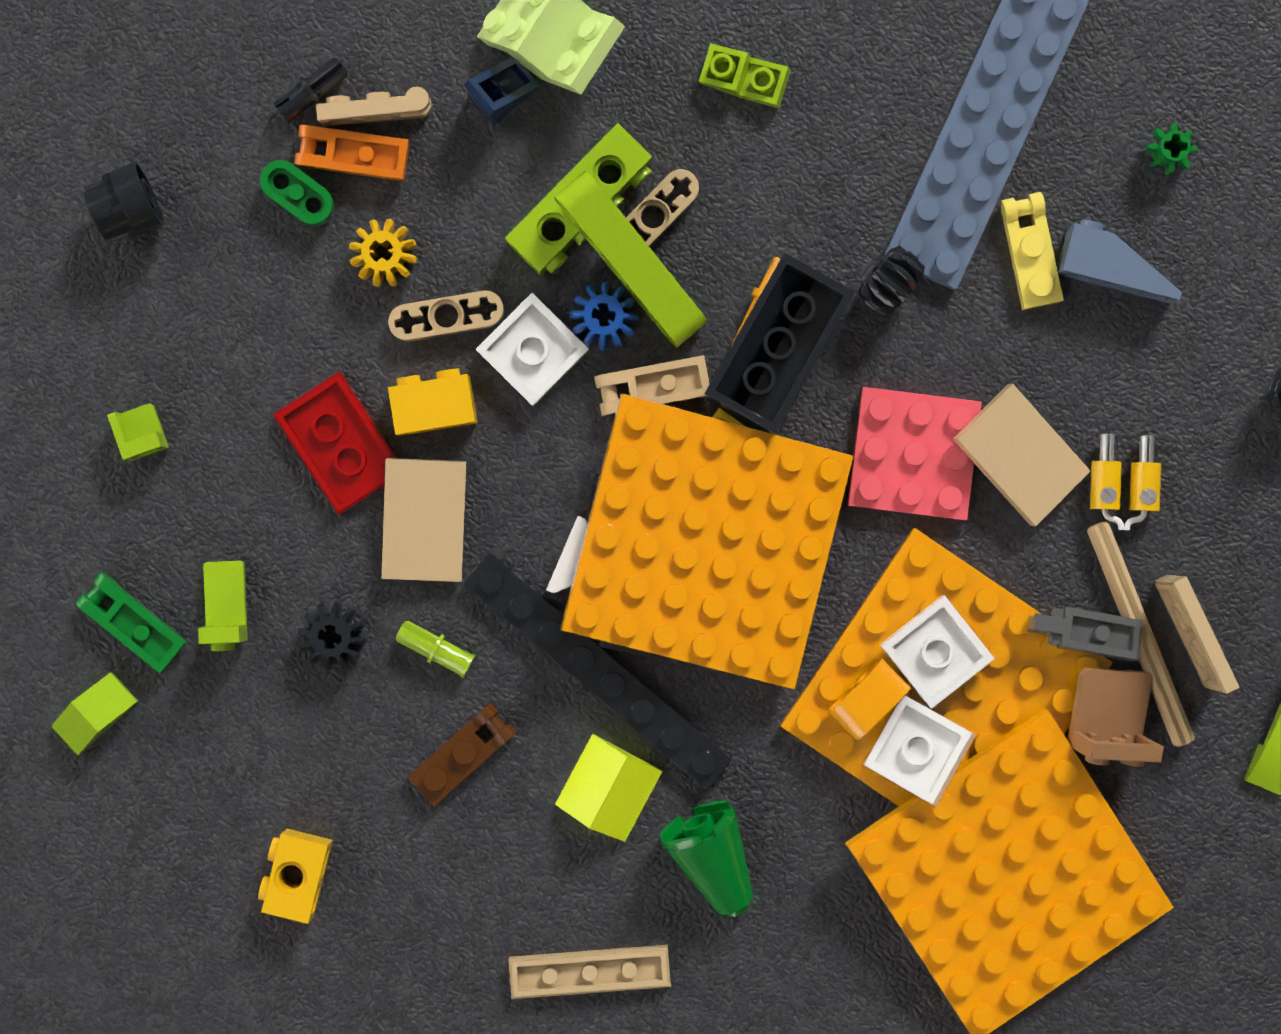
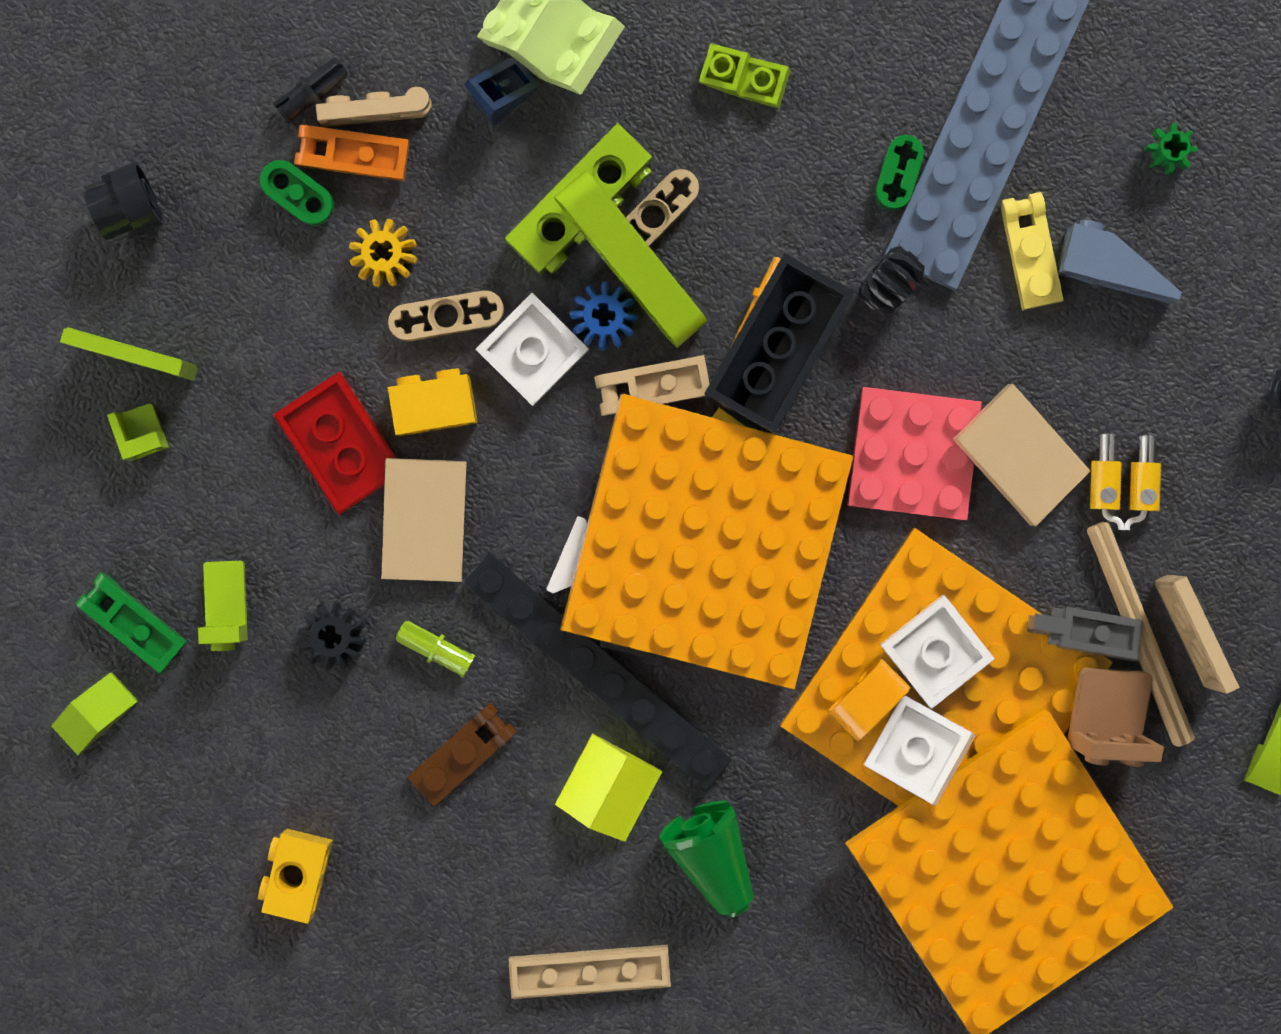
(129, 353): none -> lime tile
(908, 175): none -> green beam

